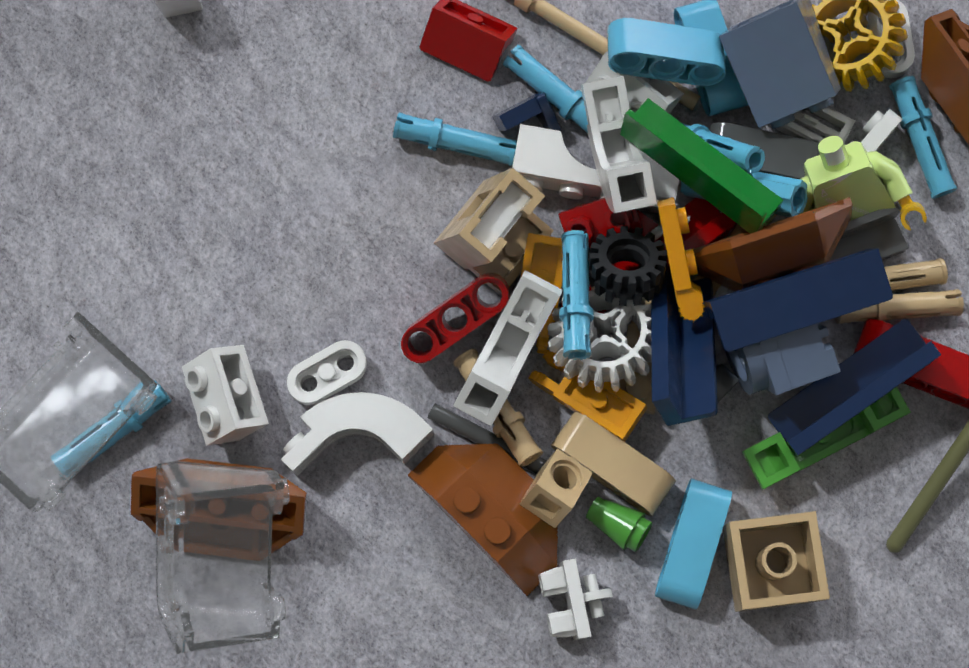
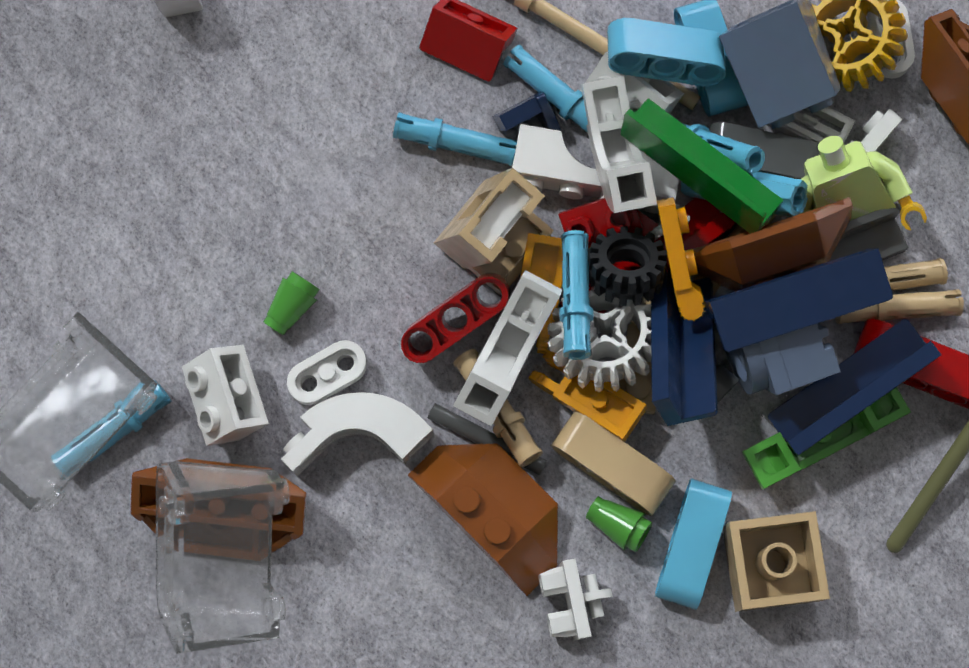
(290, 302): none -> bright green cone
(556, 488): tan brick -> none
(922, 136): medium azure pin -> none

